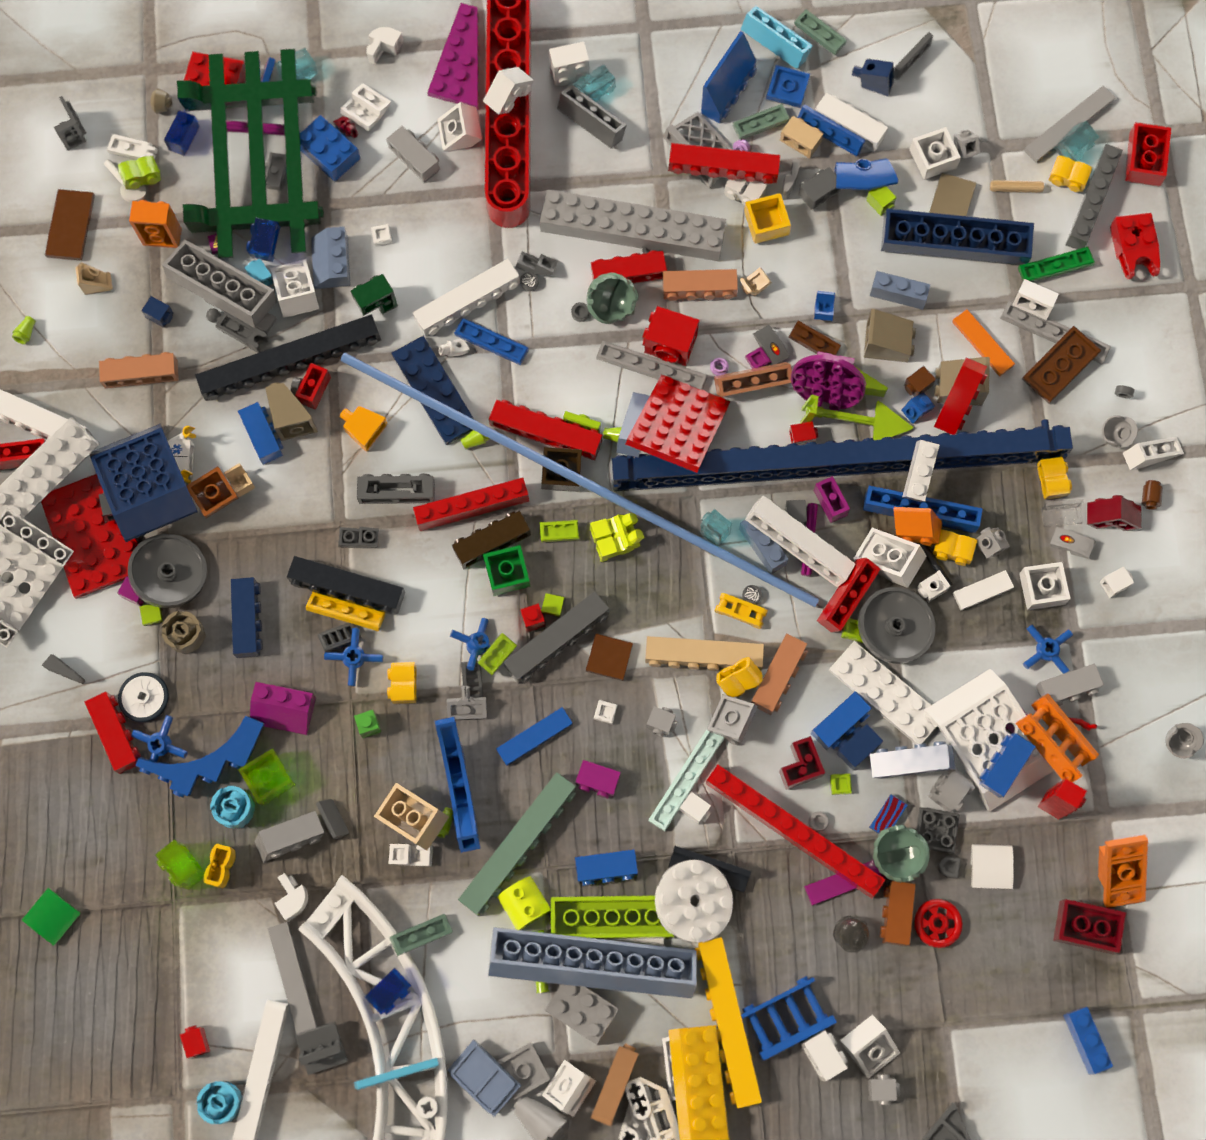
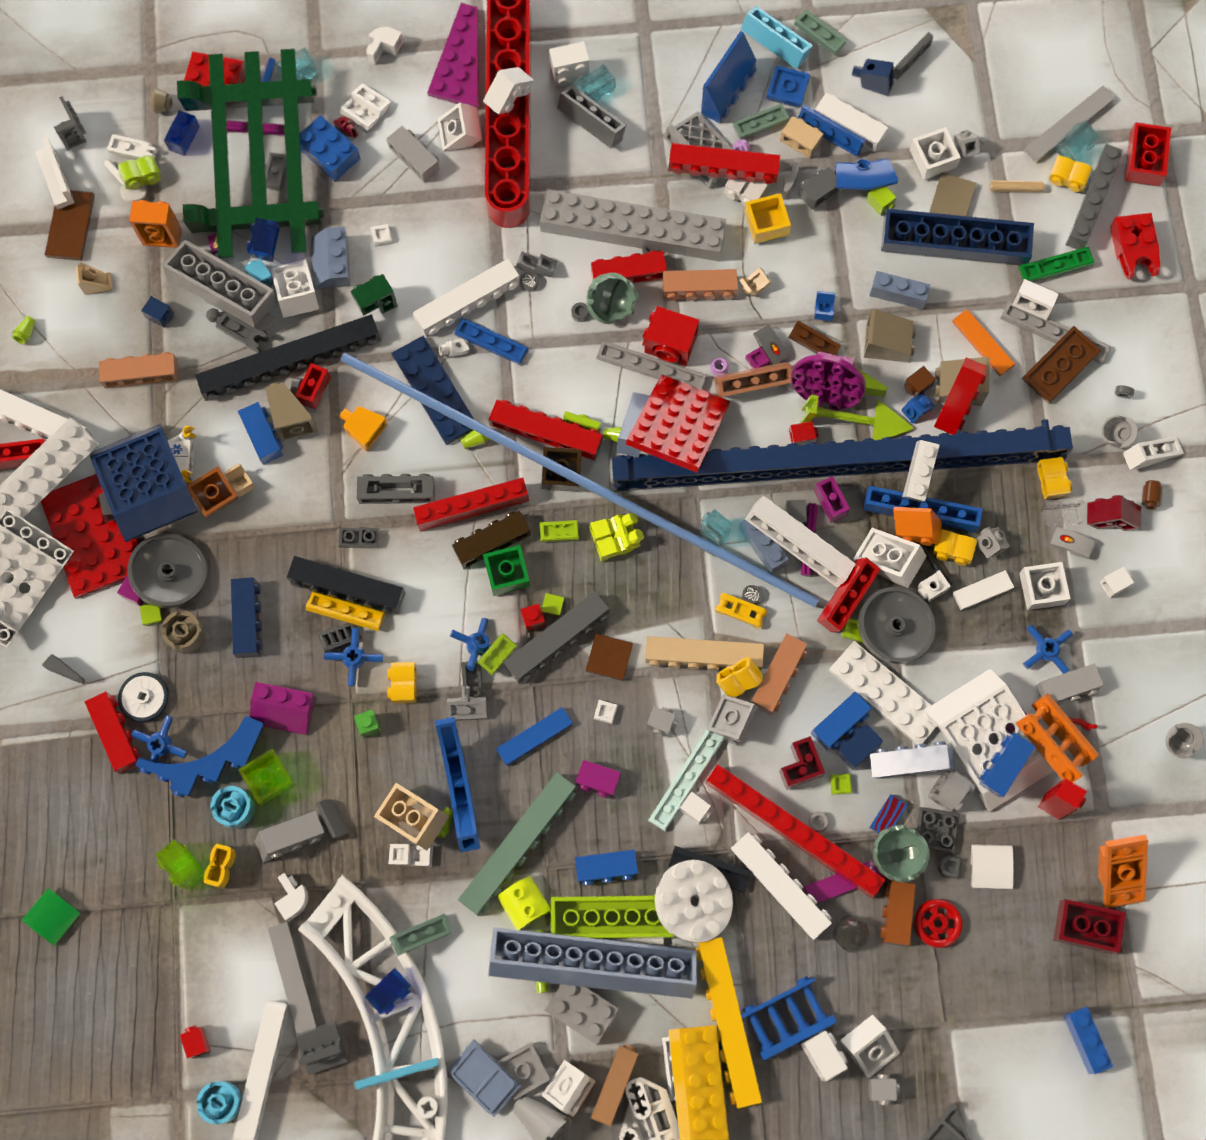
(54, 175): none -> white fence
(781, 886): none -> white brick

